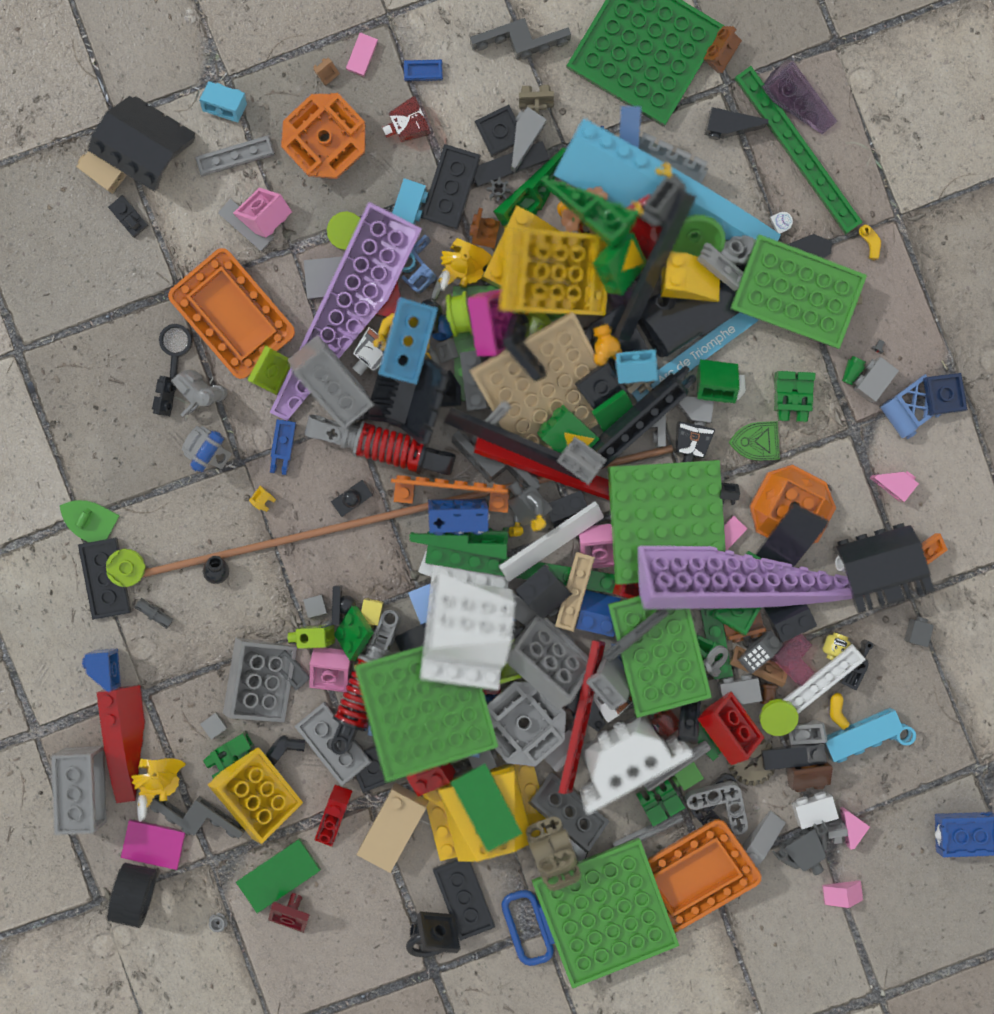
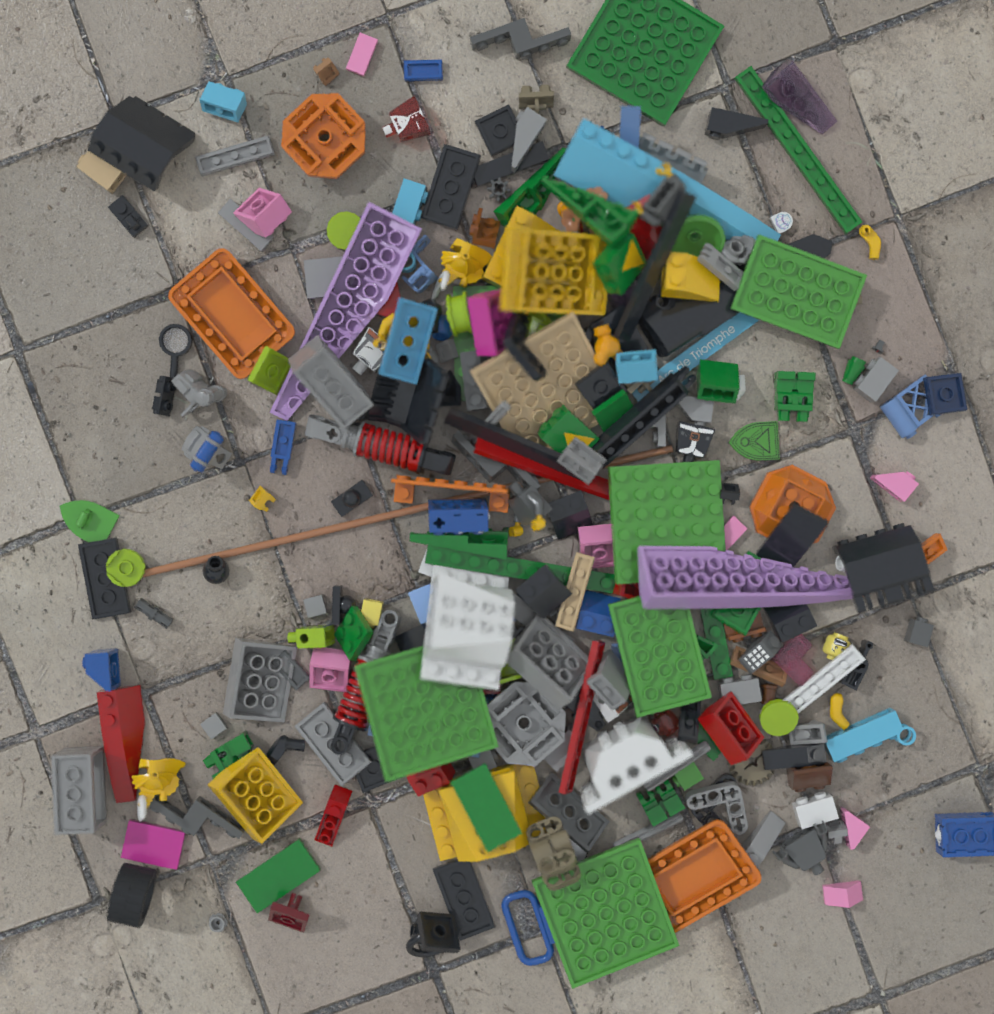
(392, 827): tan brick -> none
(551, 541): white tile -> none
(635, 634): dark grey axle -> none
(714, 669): light grey piece -> none
(722, 49): dark orange bracket -> none

